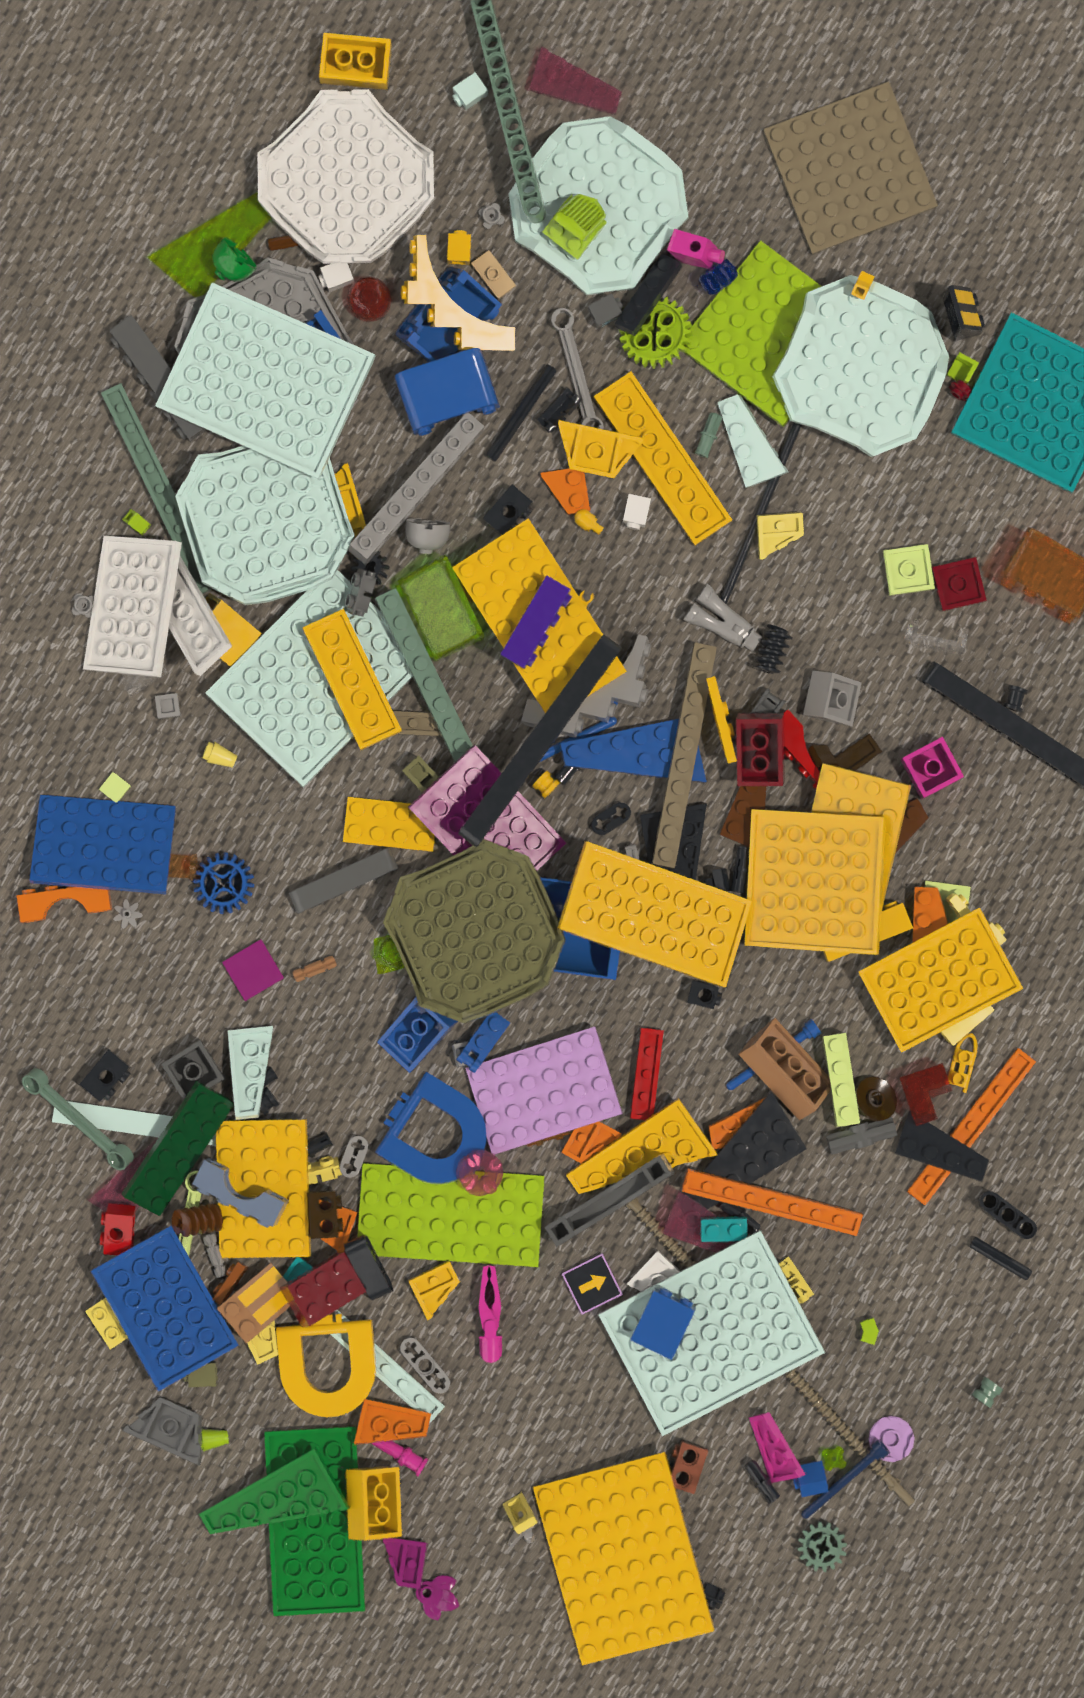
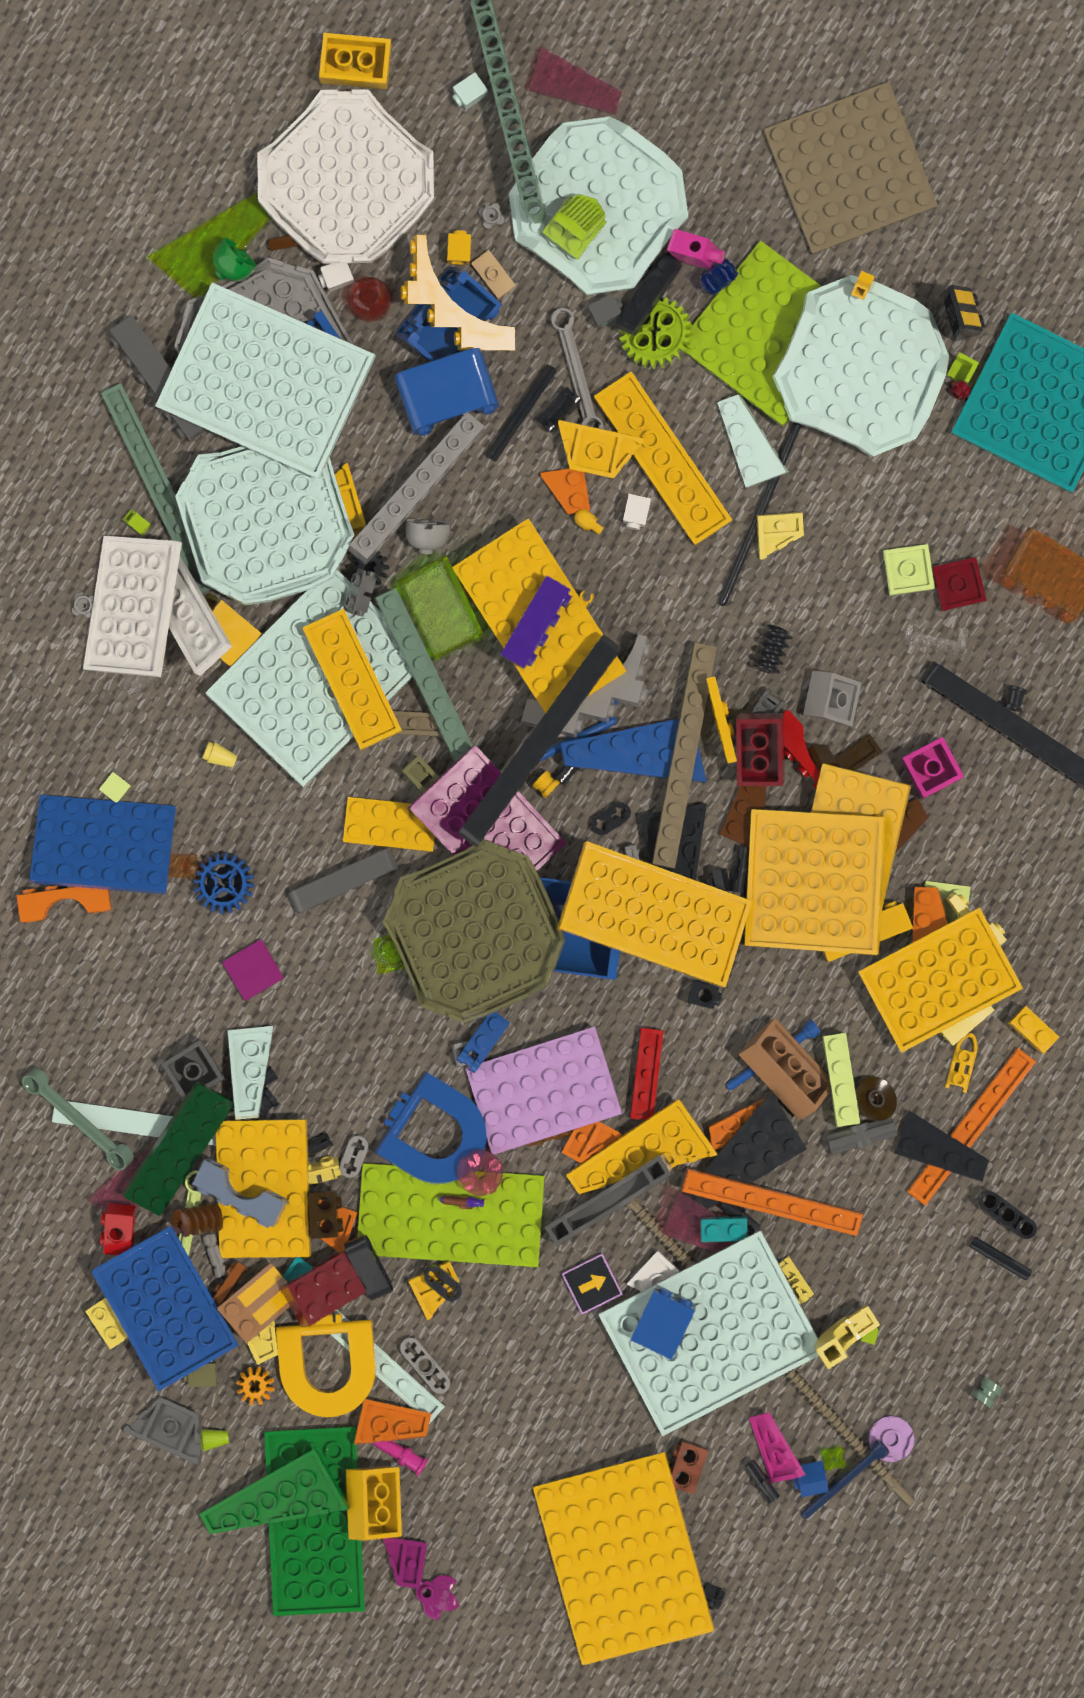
(94, 1083): black brick -> none
(132, 914): light grey plant -> none
(167, 706): light grey plate -> none
(247, 1385): none -> light orange gear
(314, 968): medium nougat axle -> none
(415, 1035): blue slope -> none
(438, 1286): none -> black beam
(462, 1202): none -> piece
(490, 1344): dark pink arm -> none
(511, 498): black brick -> none
(521, 1519): light yellow piece -> none
(708, 435): sand green axle -> none
(733, 628): light grey piece -> none
(832, 1549): sand green gear -> none
(841, 1335): none -> light yellow arch
(923, 1086): clear red brick -> none
(1033, 1030): none -> yellow brick

